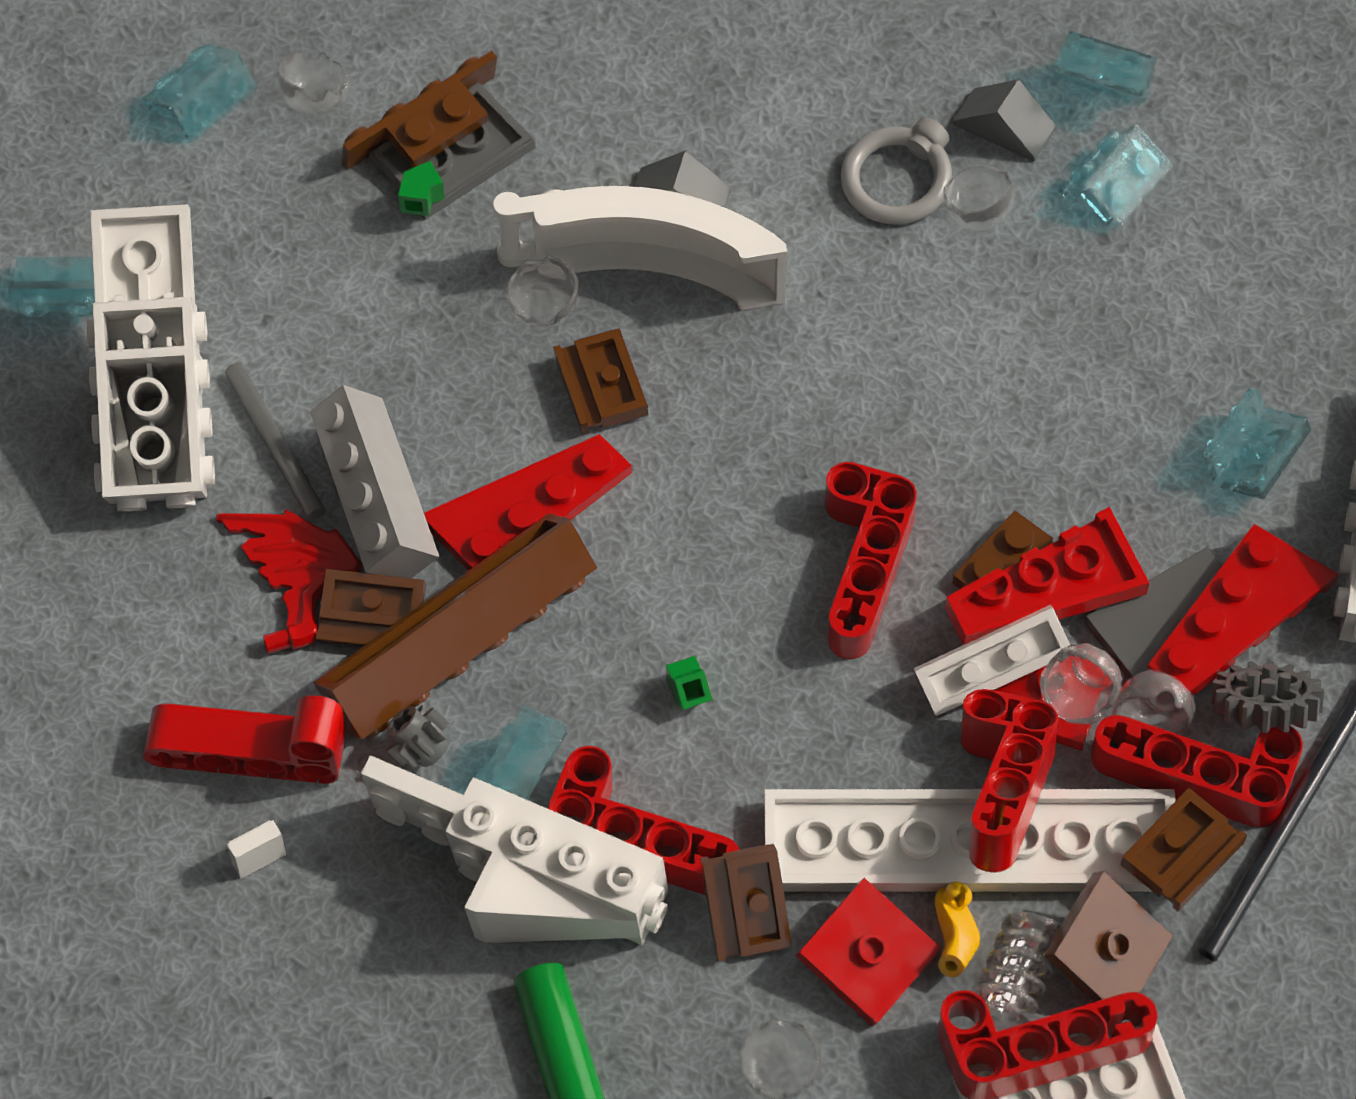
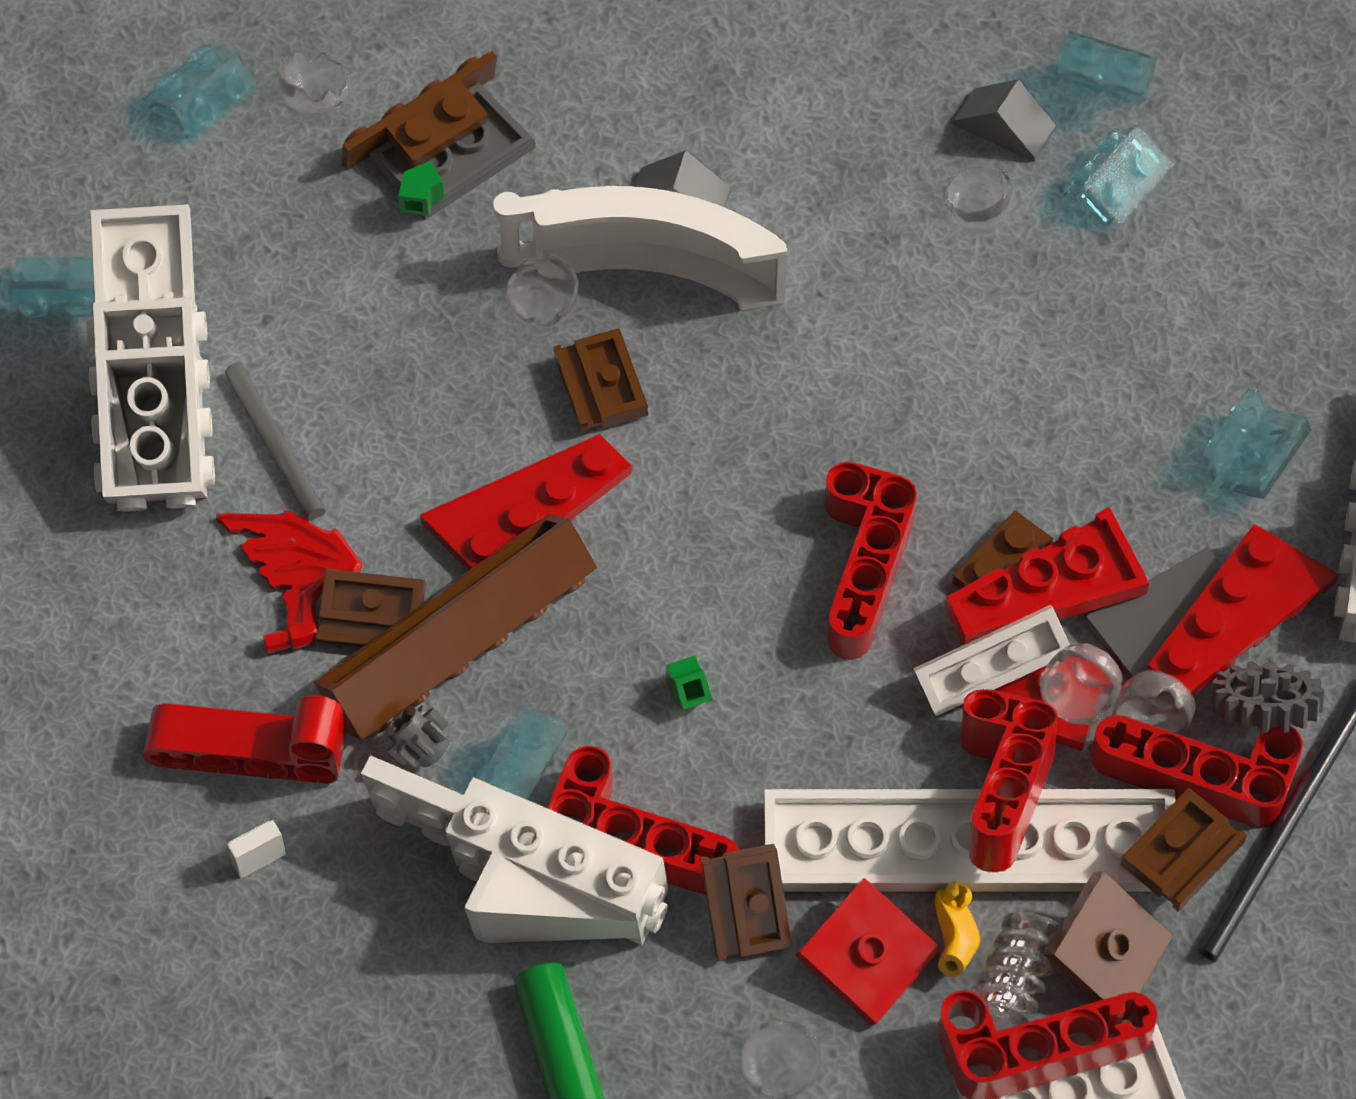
(374, 483): light grey brick -> none
(925, 142): light grey piece -> none

